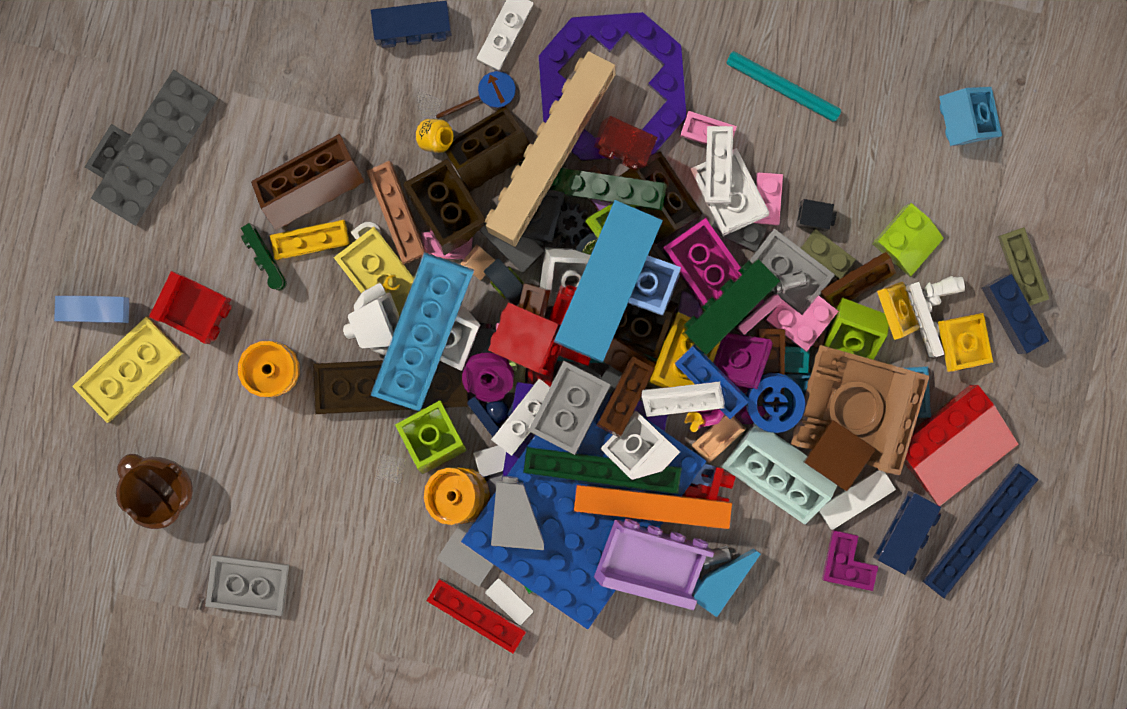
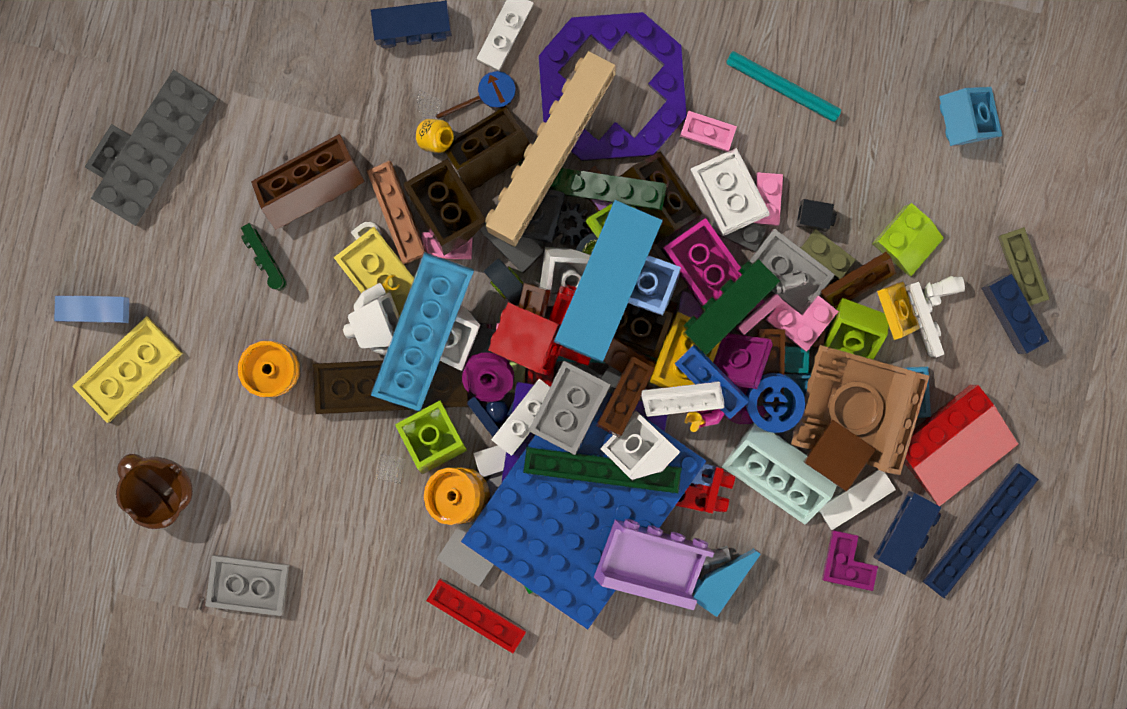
(191, 307): red panel -> none
(310, 240): yellow tile -> none
(478, 261): light nougat tile -> none
(509, 601): white sticker -> none
(514, 518): light grey slope -> none
(624, 142): clear red slope -> none
(652, 506): orange tile -> none
(718, 438): light nougat tile -> none
(719, 165): white tile -> none
(965, 342): yellow tile -> none

